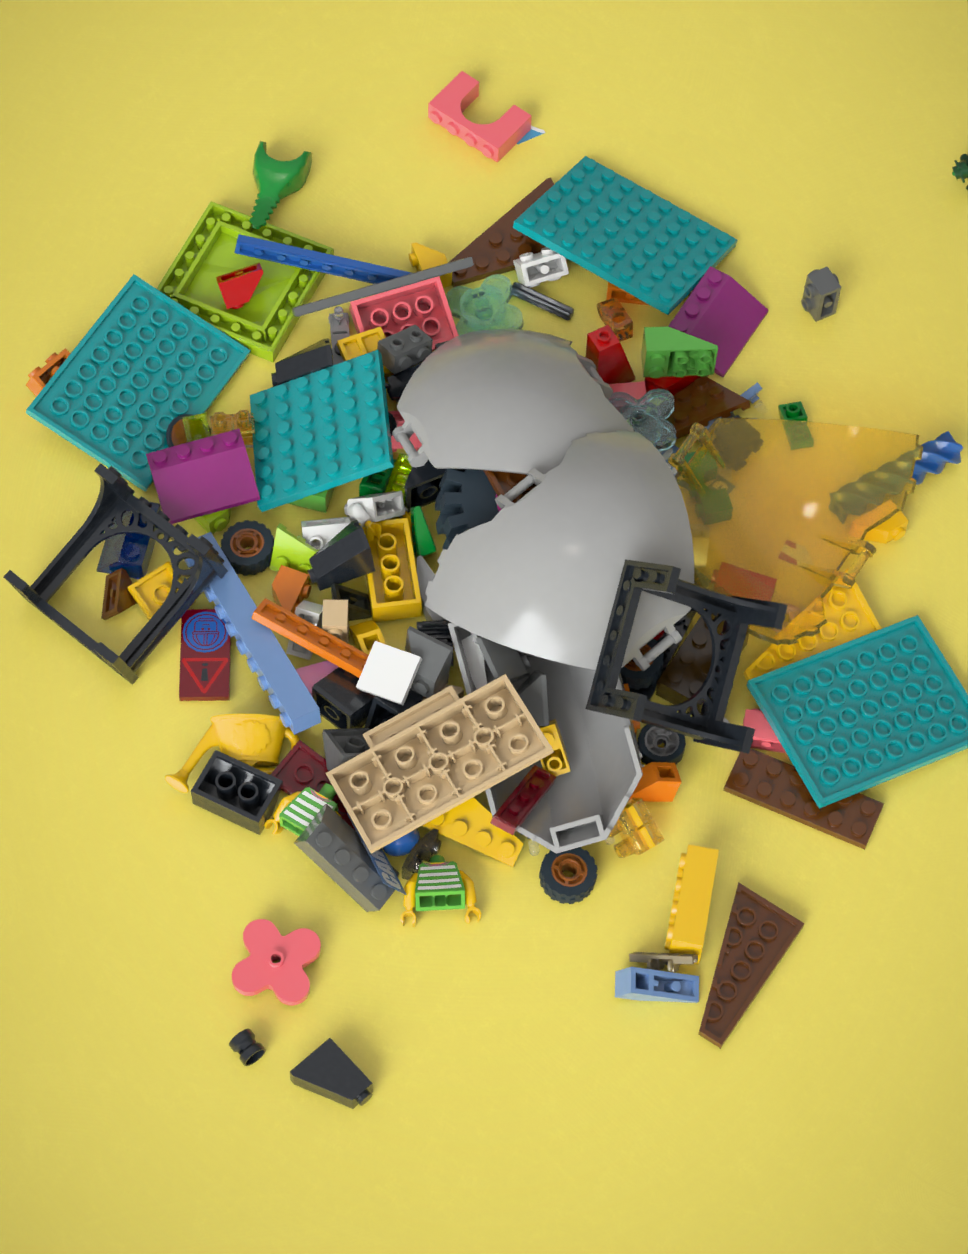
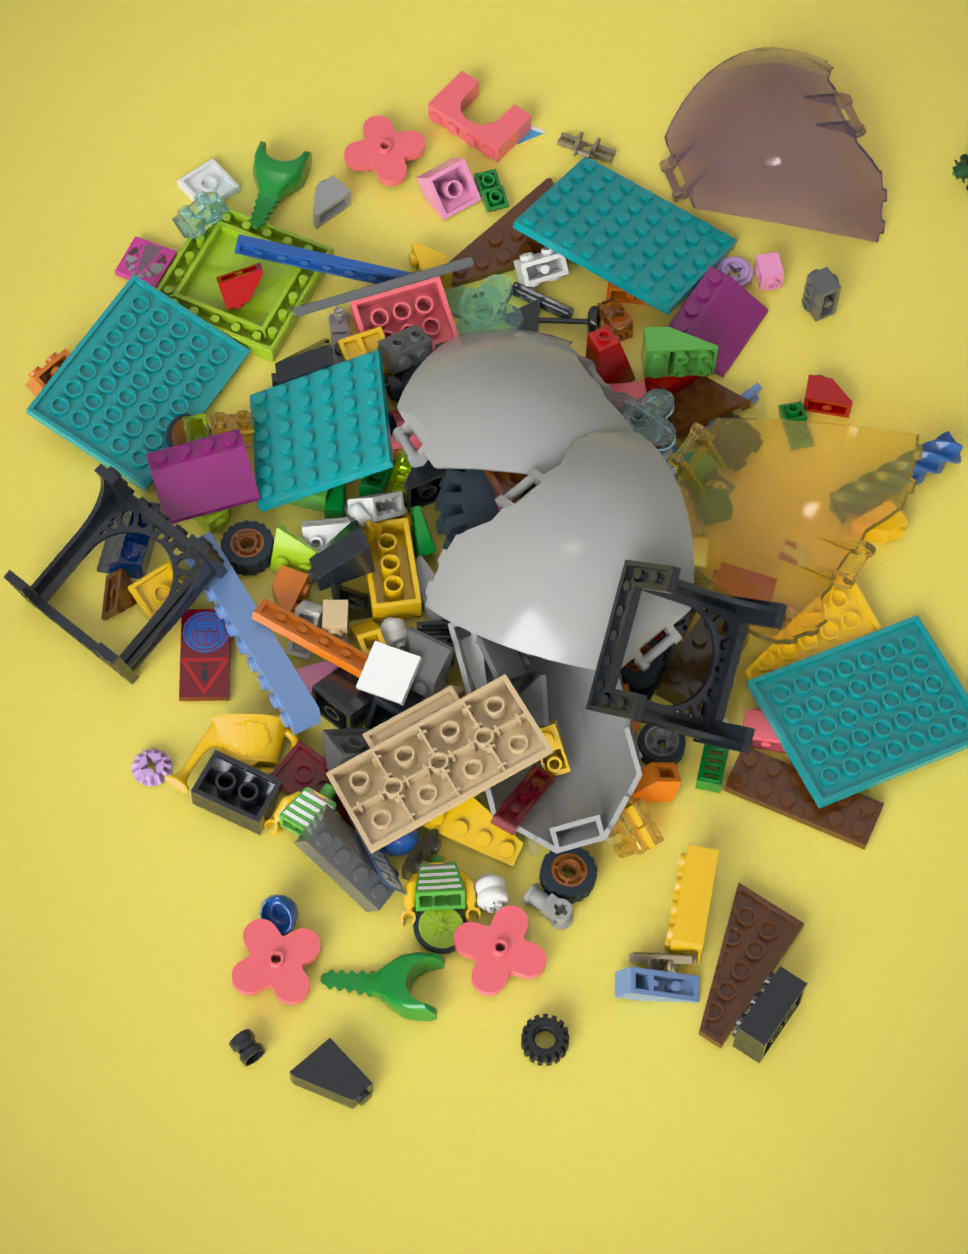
(146, 261): none -> dark pink tile
(147, 776): none -> lavender gear
(200, 214): none -> clear light blue brick
(209, 178): none -> white tile
(280, 911): none -> blue hair
(329, 200): none -> light grey slope
(336, 502): none -> green slope
(384, 151): none -> coral plant
(392, 983): none -> green animal
(394, 632): none -> white piece
(437, 928): none -> lime wheel
(449, 187): none -> bright pink slope
(490, 190): none -> green slope
(491, 892): none -> white piece
(495, 967): none -> coral plant
(531, 317): none -> black piece
(544, 1024): none -> black tyre
(549, 906): none -> light grey connector
(577, 147): none -> dark tan piece
(708, 783): none -> green slope
(736, 265): none -> lavender gear
(768, 1013): none -> black brick
(769, 271): none -> bright pink brick
(774, 146): none -> windscreen
(826, 397): none -> red slope

